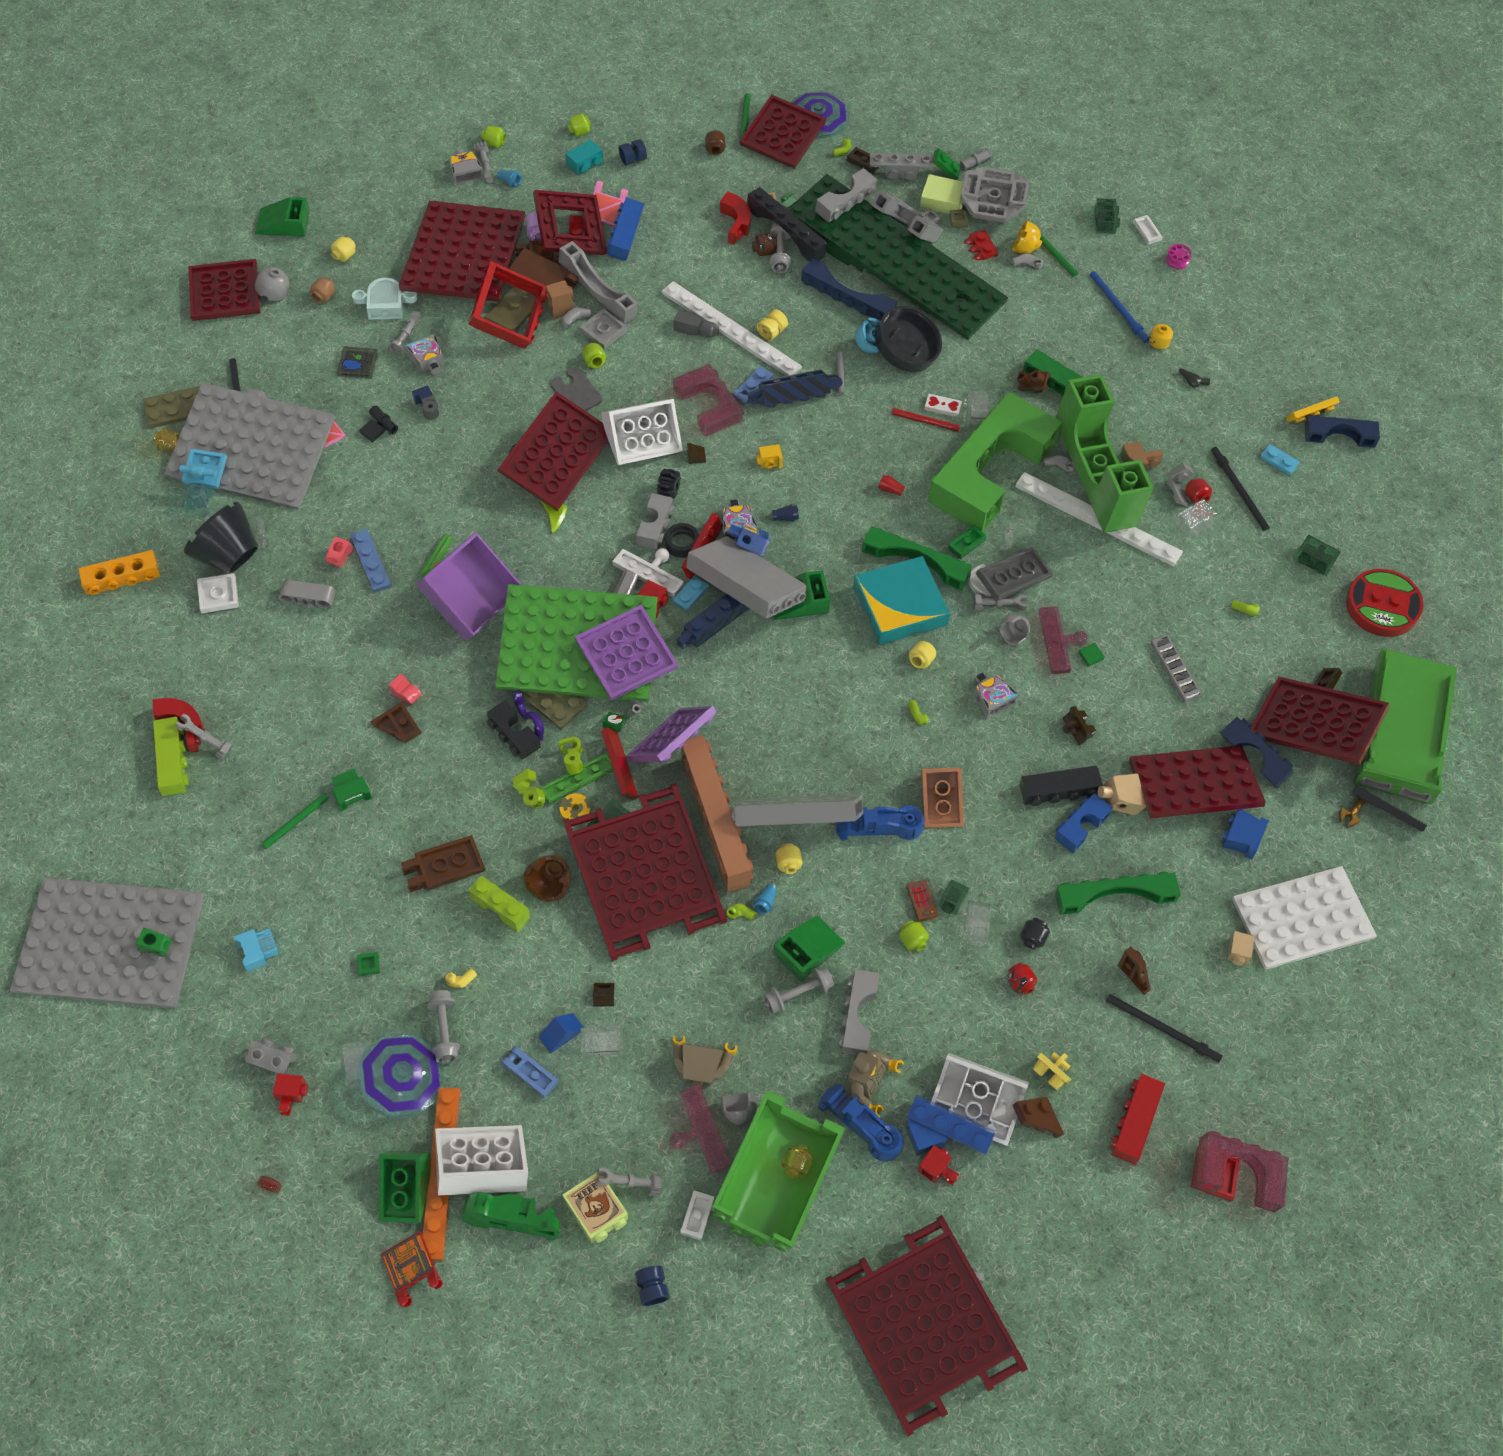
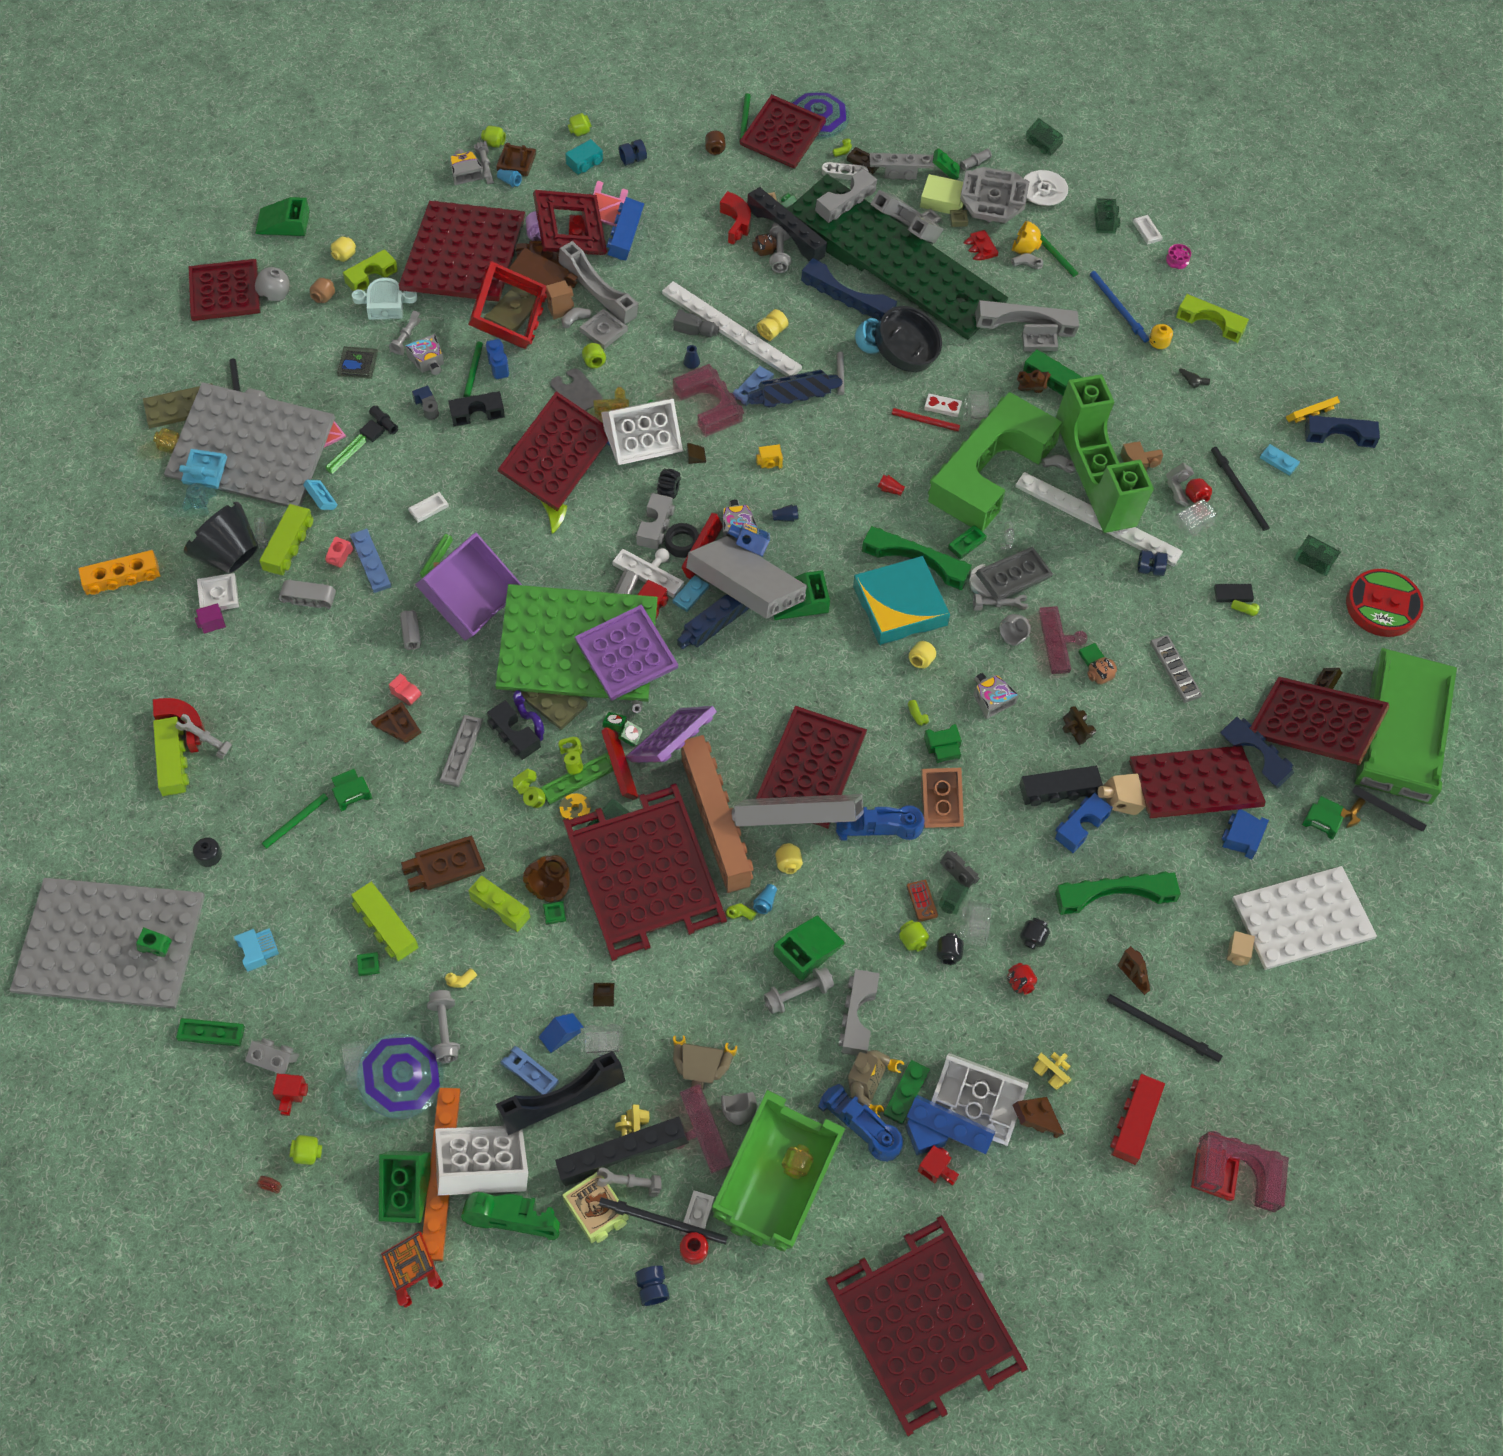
(207, 852): none -> black head
(210, 618): none -> magenta brick
(210, 1032): none -> green plate
(286, 539): none -> lime brick
(305, 1150): none -> lime head
(320, 494): none -> medium azure plate
(345, 454): none -> bright green axle
(380, 263): none -> lime arch
(384, 921): none -> lime brick
(410, 630): none -> light grey axle
(428, 507): none -> white tile
(461, 751): none -> light grey tile
(472, 373): none -> green bar
(488, 403): none -> black arch
(497, 359): none -> blue brick
(516, 159): none -> reddish brown plate
(524, 1111): none -> black arch
(554, 912): none -> green tile
(611, 404): none -> clear yellow plate
(622, 1208): none -> black bar
(630, 733): none -> tile
(632, 1121): none -> light yellow hips
(652, 1139): none -> black arch
(691, 357): none -> dark blue cone
(692, 1242): none -> red head
(812, 757): none -> dark red plate
(840, 167): none -> white beam
(906, 1092): none -> green plate
(944, 743): none -> green piece
(949, 949): none -> black head
(955, 866): none -> dark grey hinge
(994, 314): none -> light grey arch
(1040, 337): none -> light grey bracket
(1044, 137): none -> clear green brick
(1046, 188): none -> white piece
(1102, 670): none -> nougat head
(1158, 564): none -> dark blue wheel
(1197, 309): none -> lime arch
(1233, 592): none -> black tile
(1324, 816): none -> green piece

